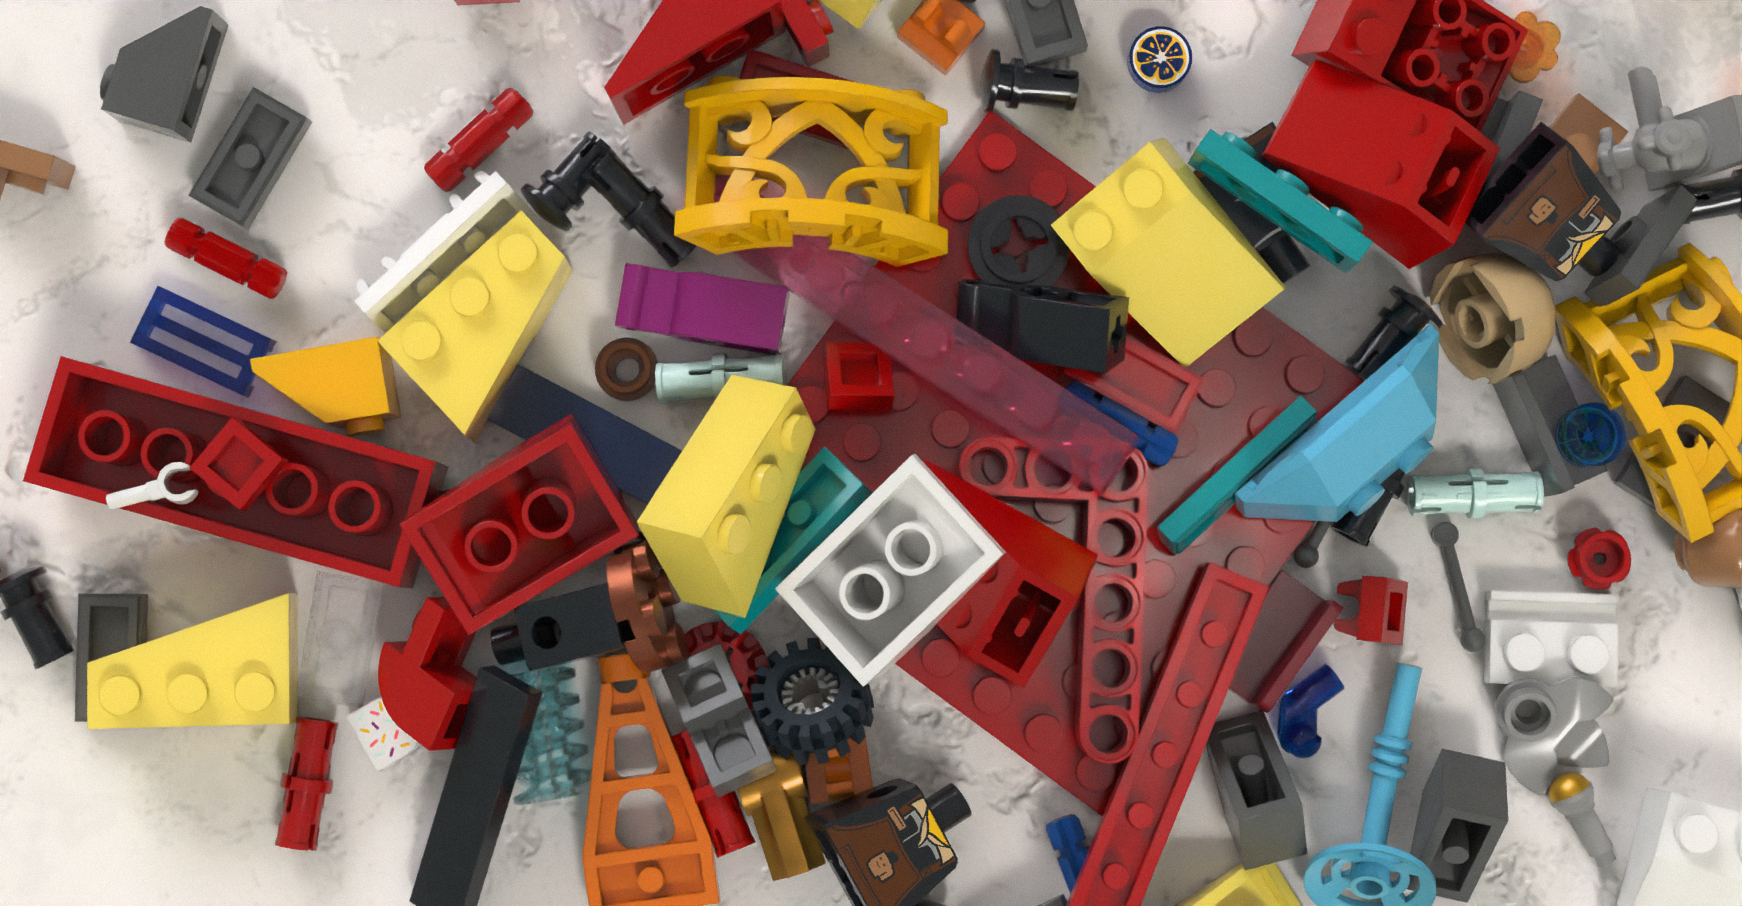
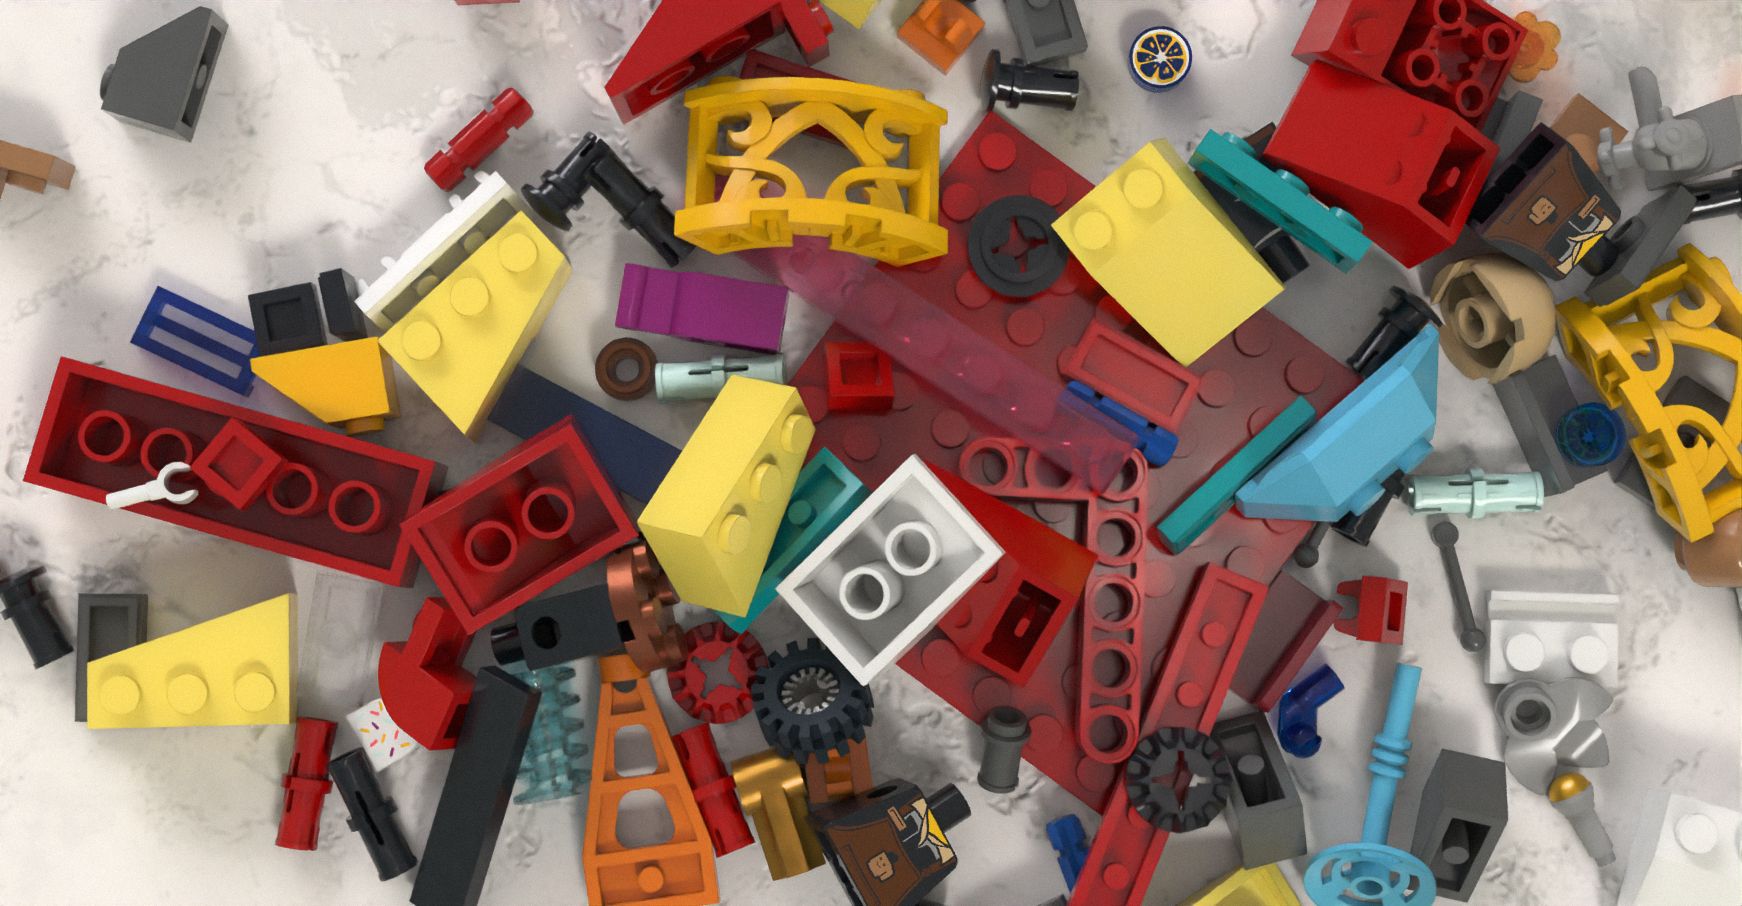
(225, 258): red axle -> none
(250, 158): dark grey plate -> none
(287, 319): none -> black tile
(342, 313): none -> black tile
(371, 814): none -> black pin
(719, 720): dark grey slope -> none
(1004, 736): none -> dark grey pin
(1048, 323): black piece -> none
(1156, 757): none -> black gear
(1616, 558): red plate -> none

